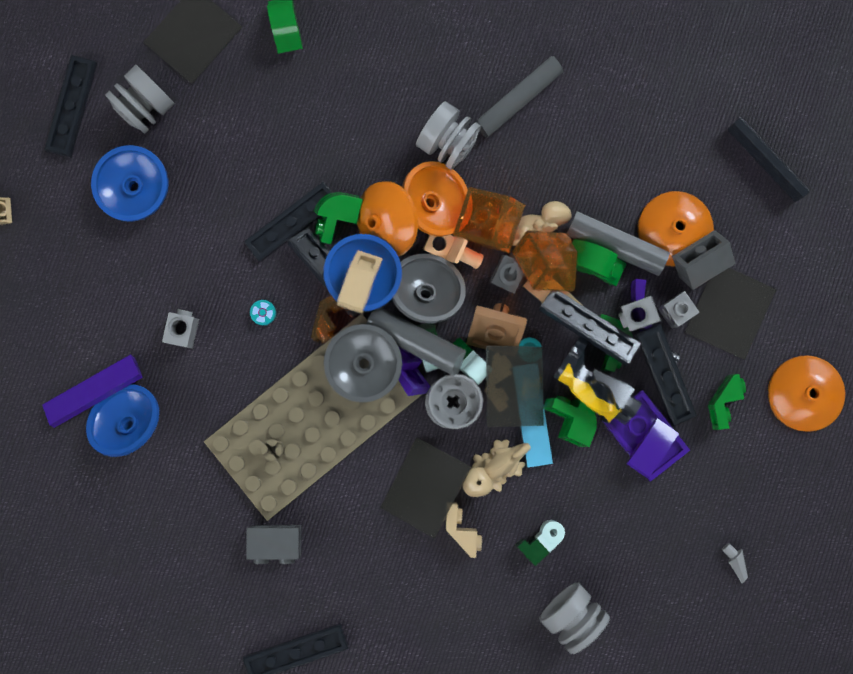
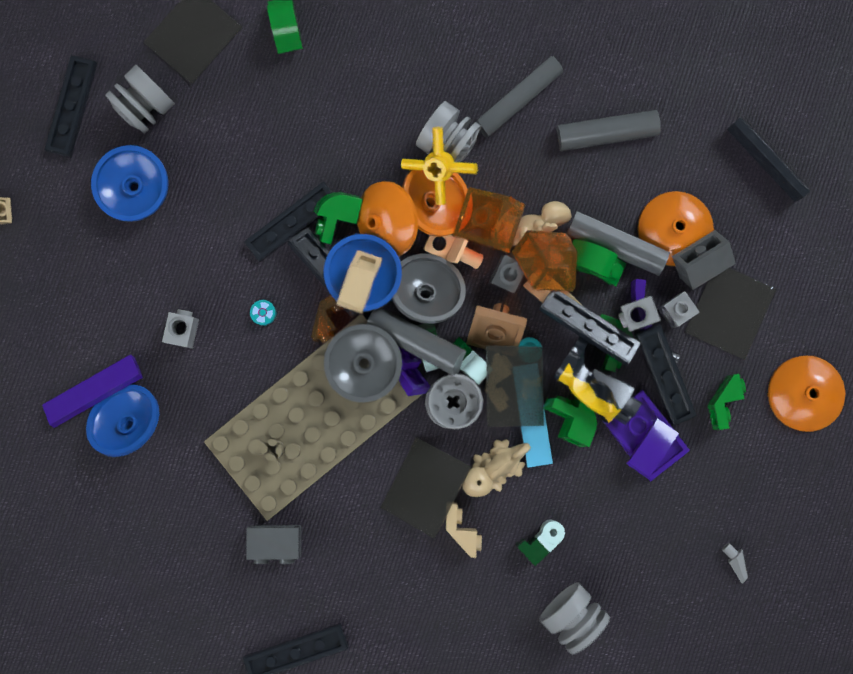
(439, 166): none -> yellow bar
(608, 130): none -> dark grey brick

